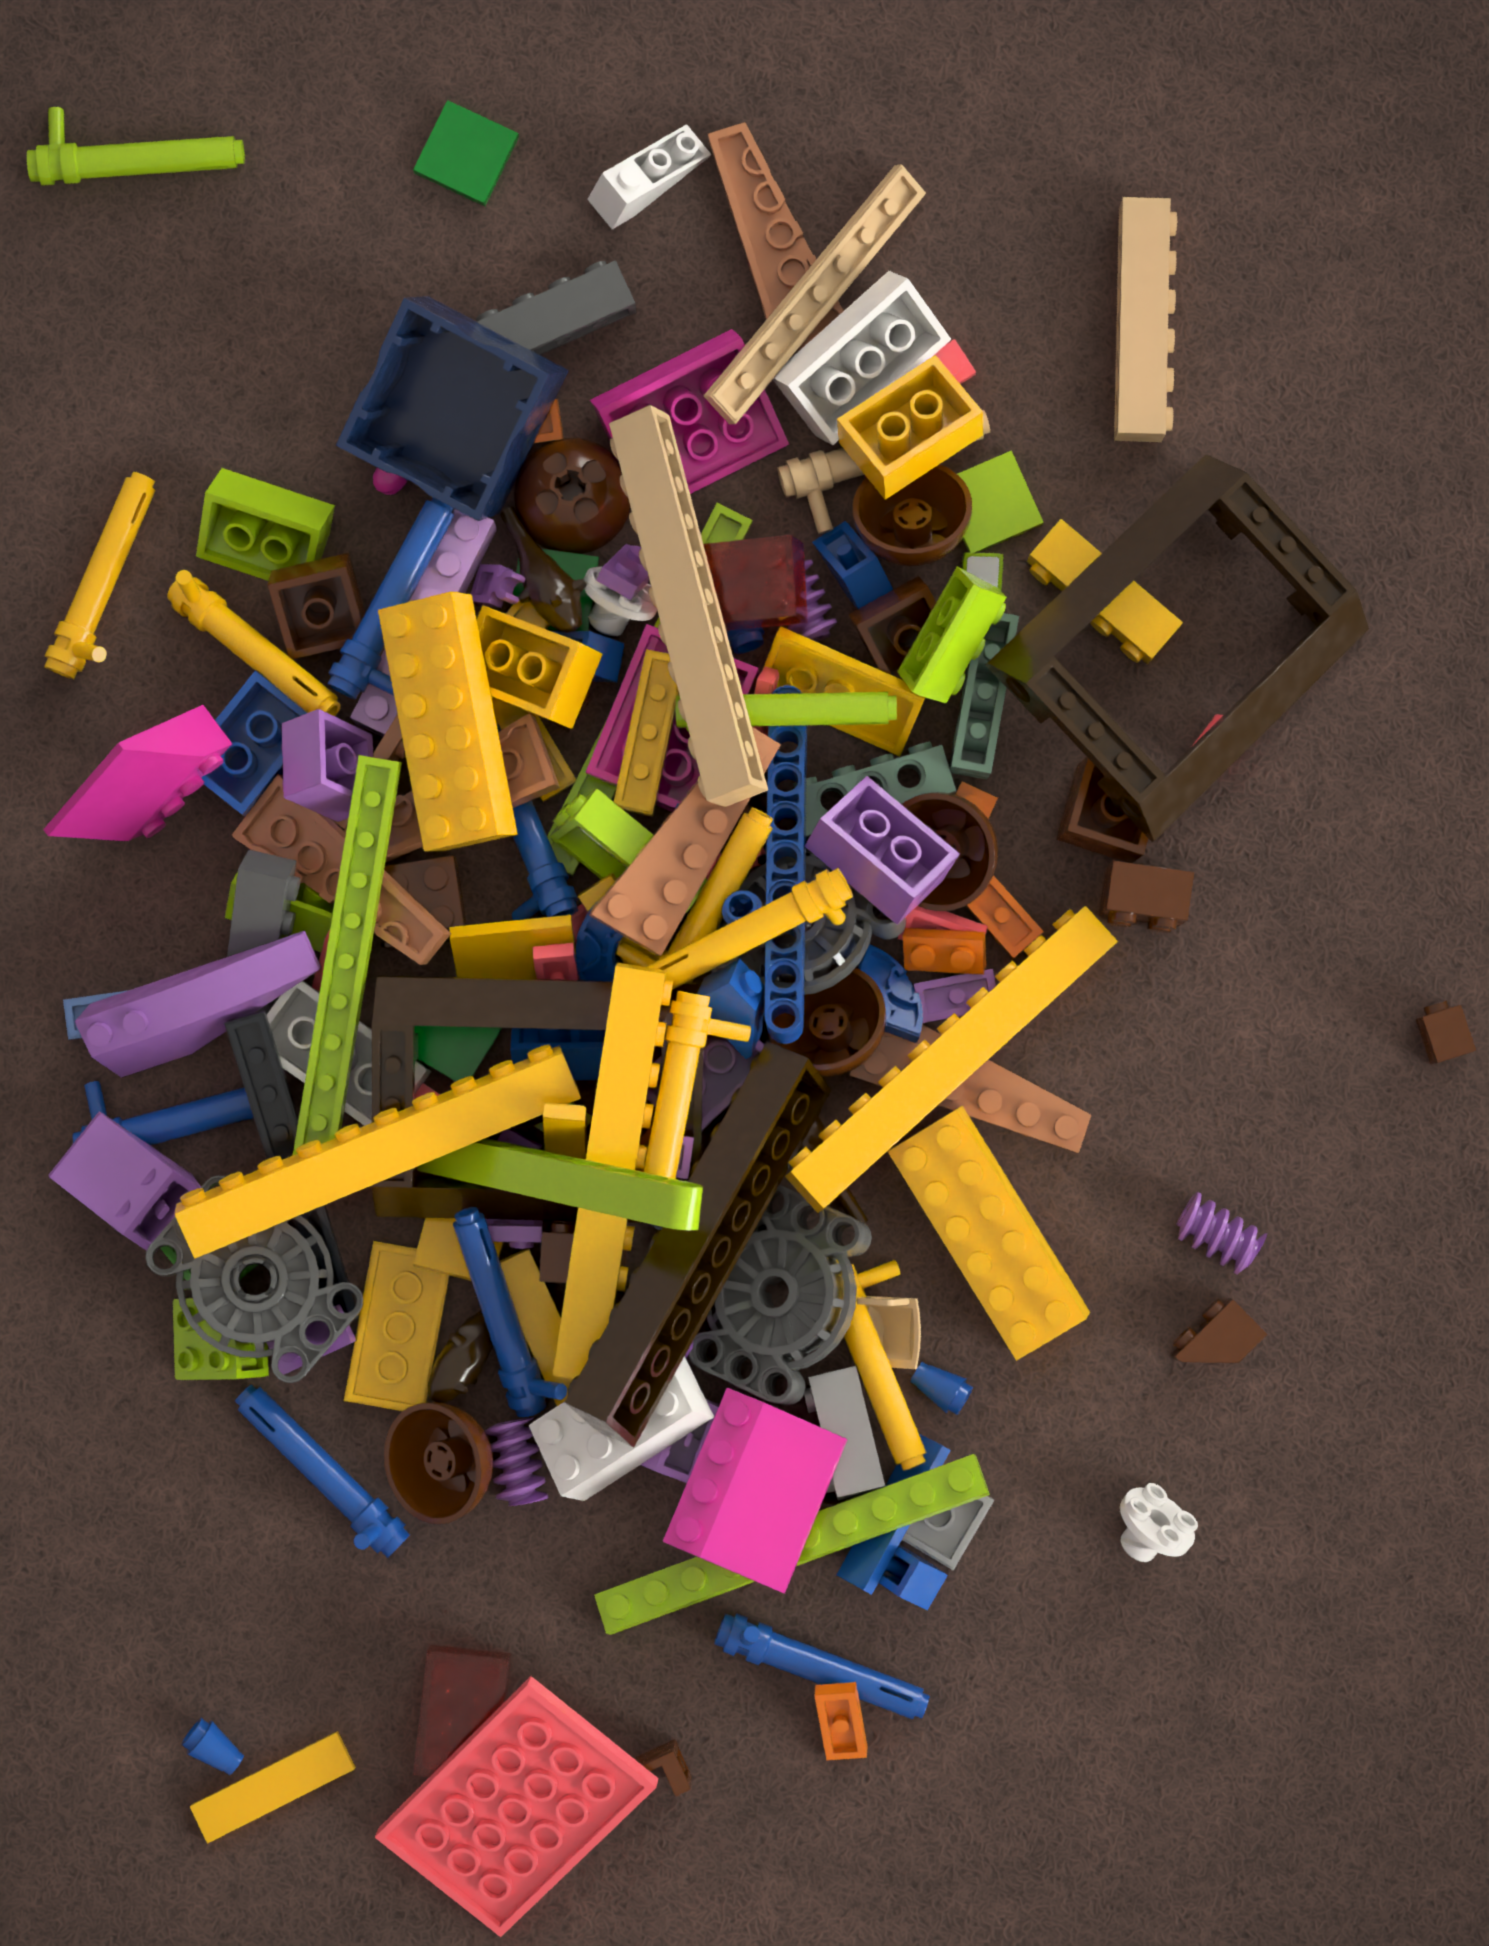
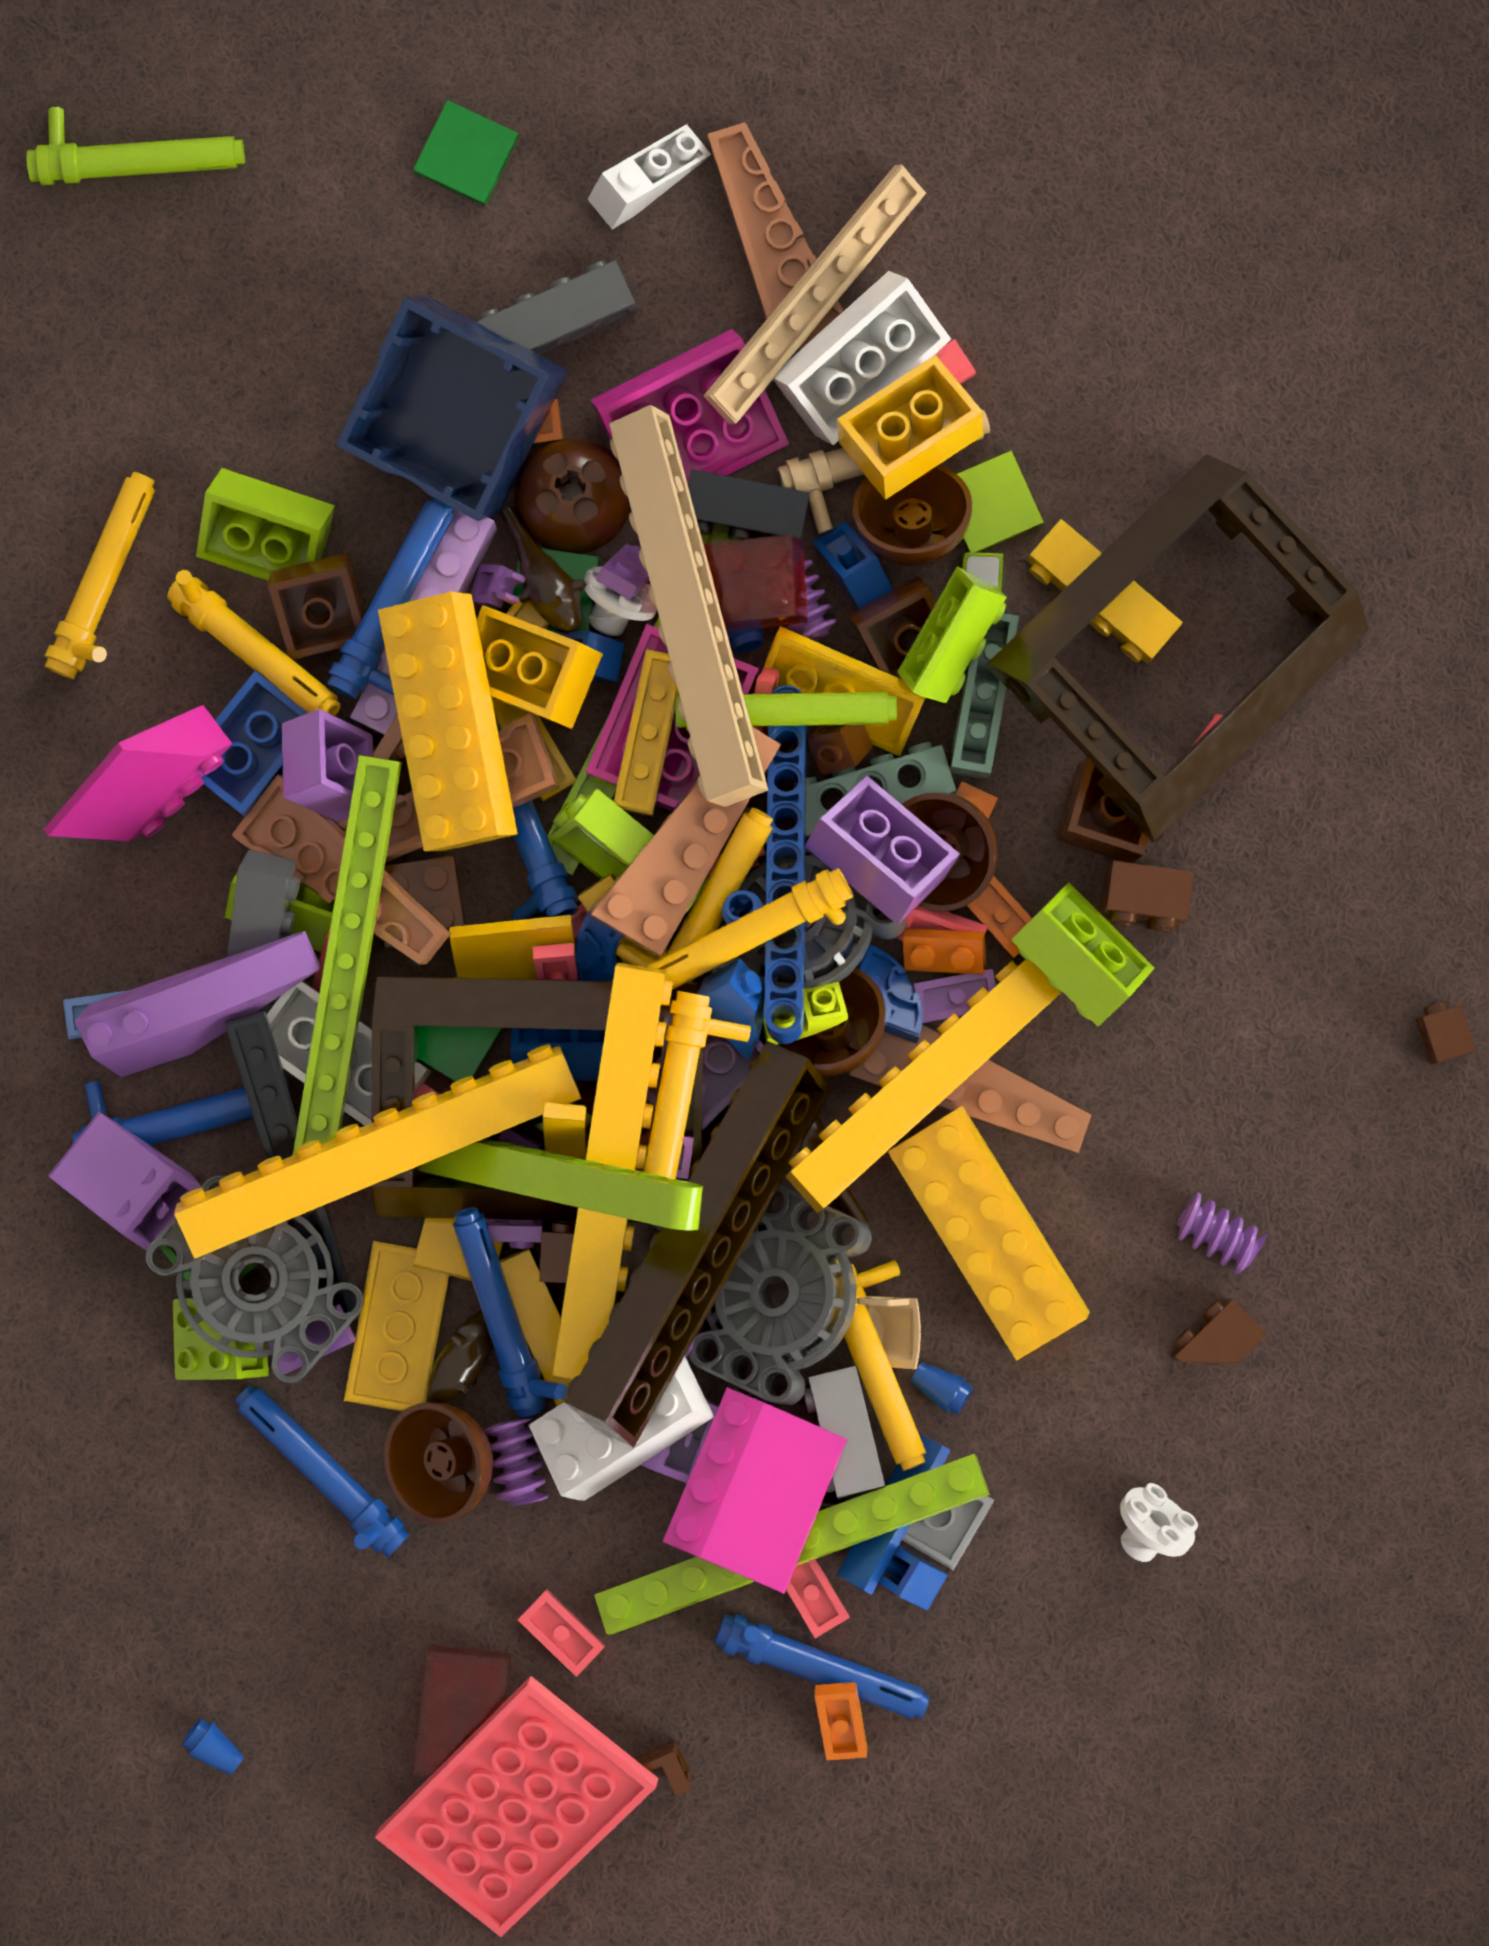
(272, 1787): yellow tile -> none
(387, 482): dark pink hinge -> none
(561, 1632): none -> coral plate
(746, 507): none -> black brick
(816, 1598): none -> coral plate
(822, 1010): none -> neon yellow slope
(839, 746): none -> reddish brown brick
(1082, 955): none -> lime slope
(1143, 319): tan brick -> none

